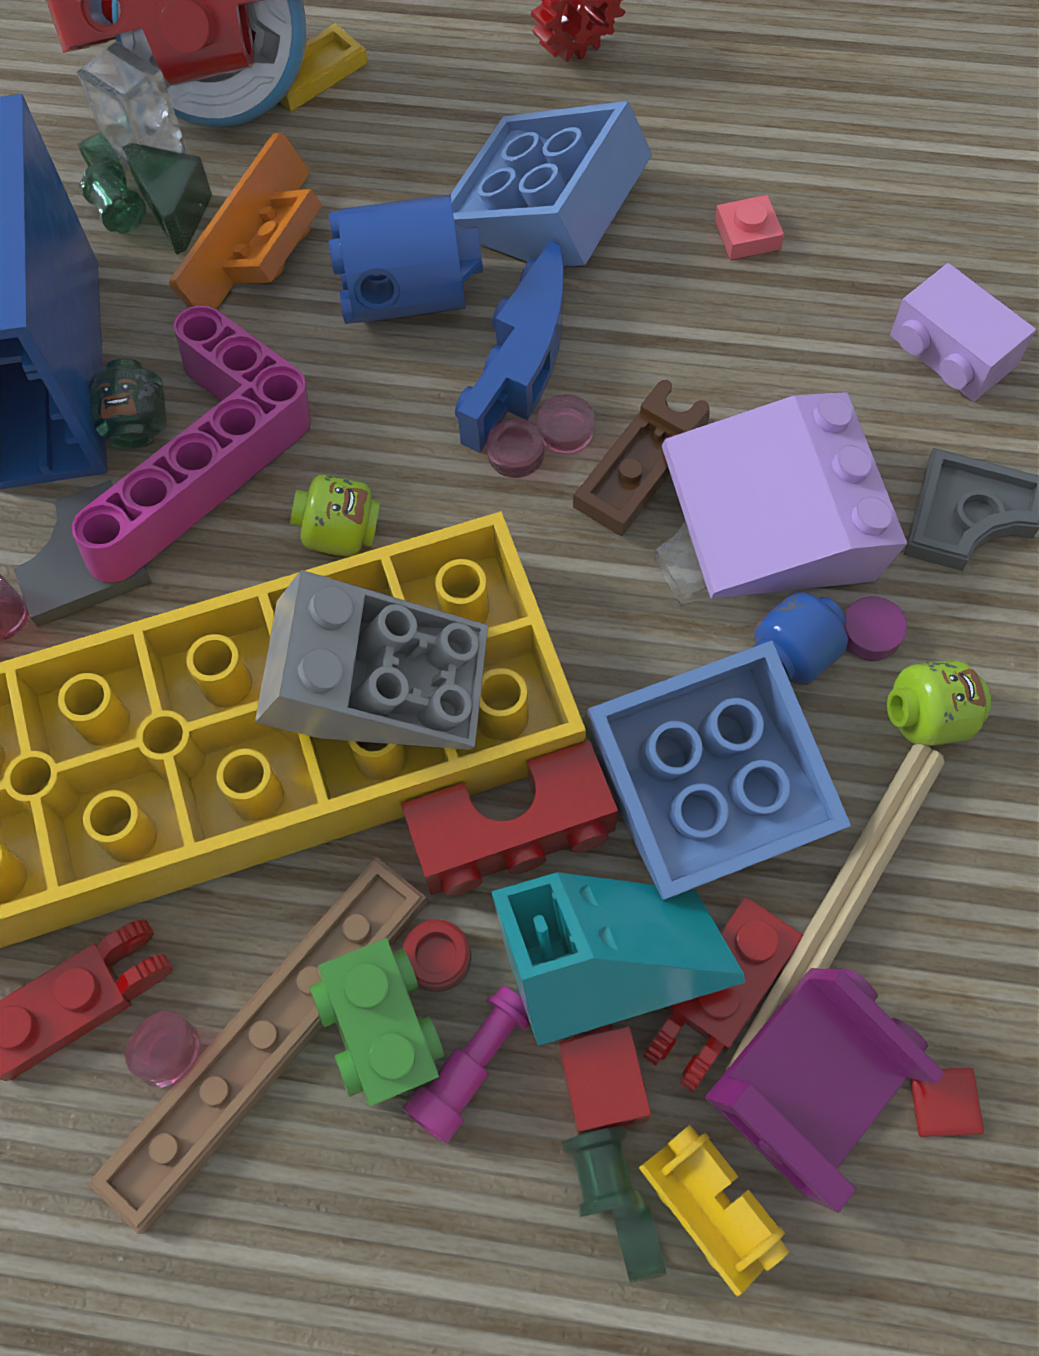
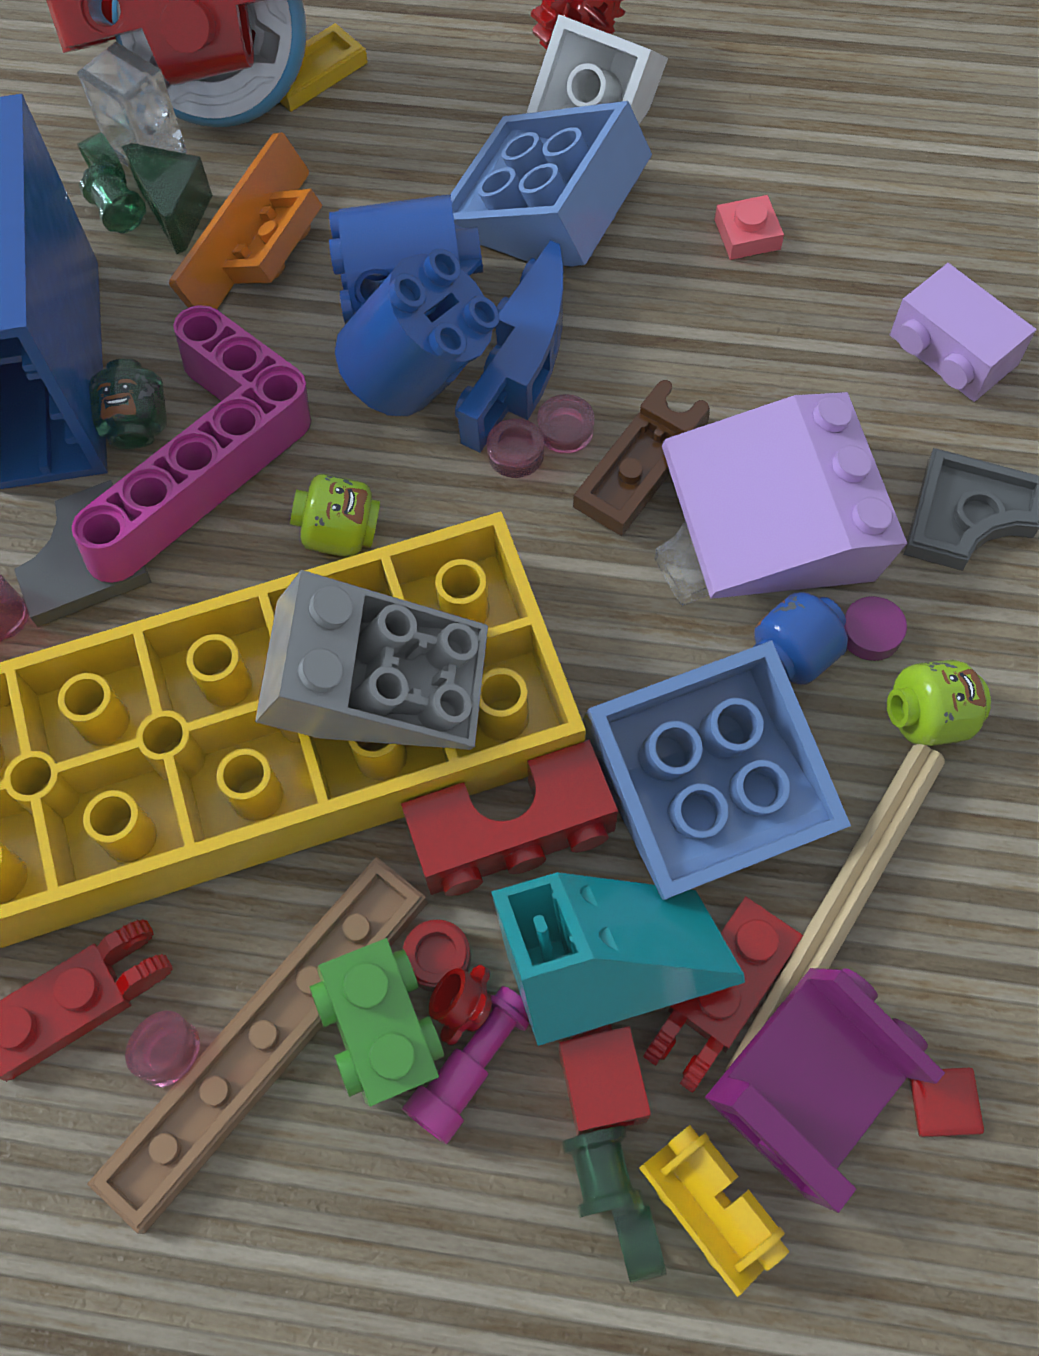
(415, 334): none -> blue cylinder
(461, 1002): none -> red plate
(595, 69): none -> white slope

